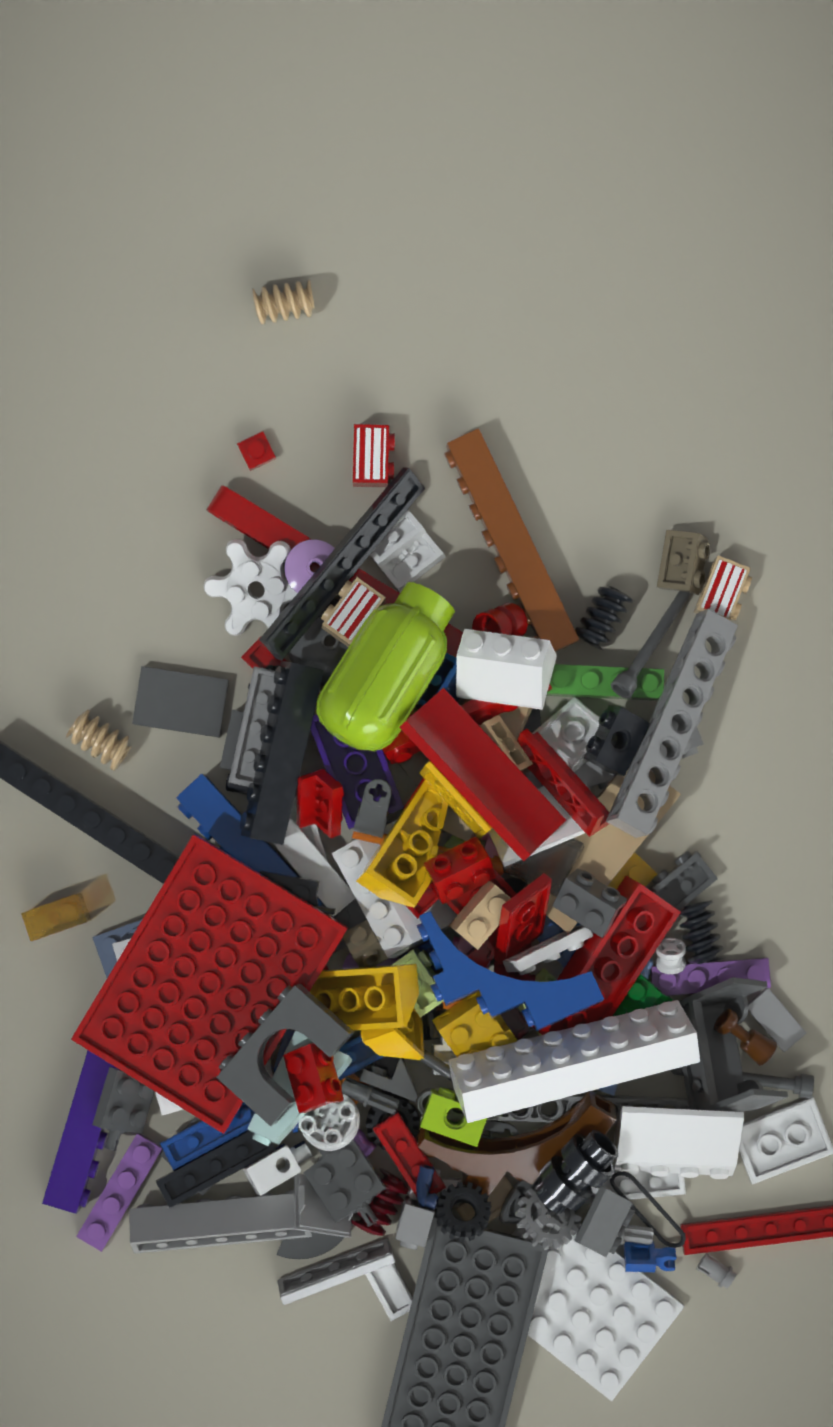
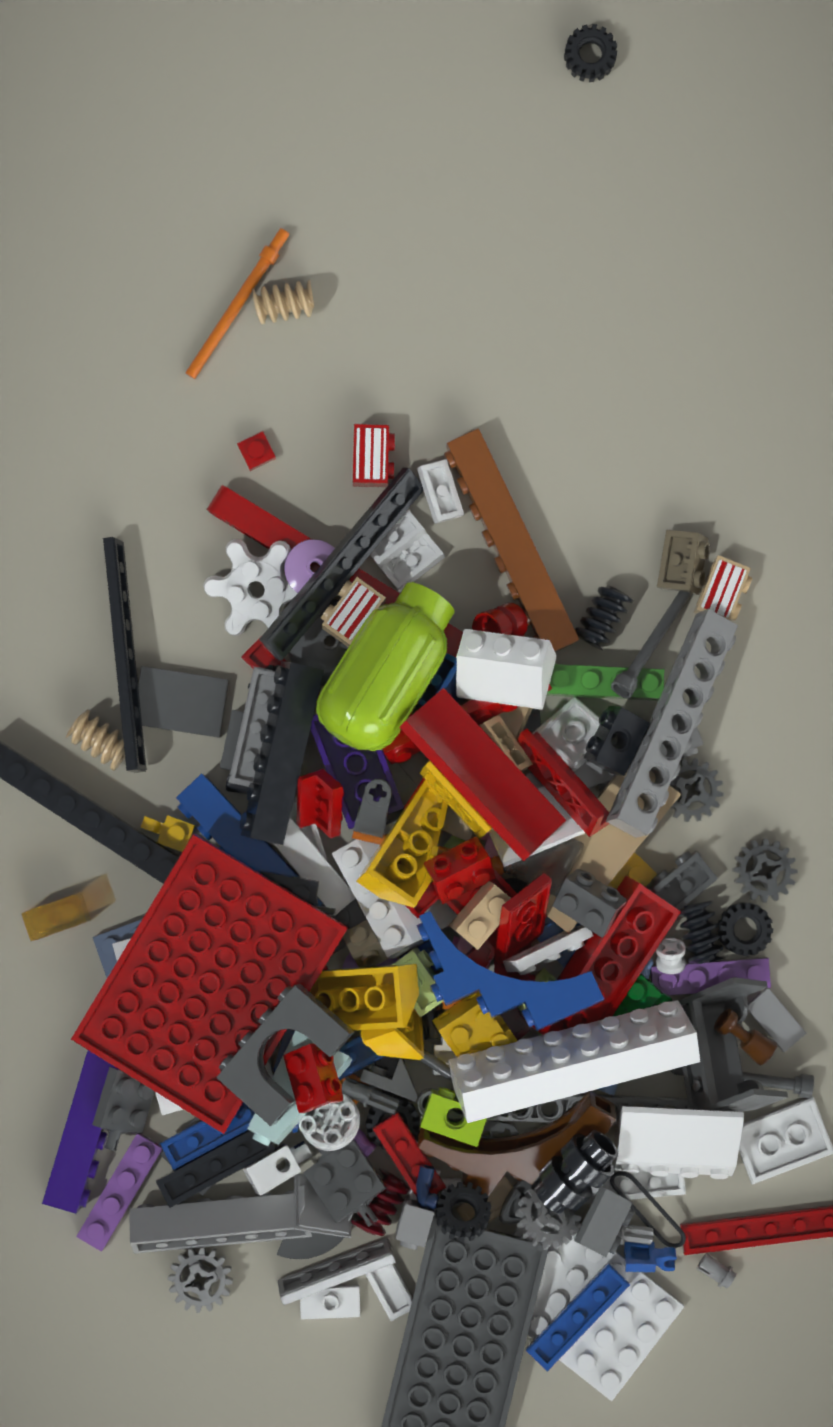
(124, 655): none -> black tile
(173, 832): none -> yellow plate
(204, 1291): none -> light grey gear
(267, 256): none -> orange bar
(332, 1303): none -> white plate
(440, 491): none -> white plate
(577, 1316): none -> blue tile
(597, 37): none -> black tyre
(702, 796): none -> dark grey gear
(763, 929): none -> black tyre
(769, 883): none -> dark grey gear

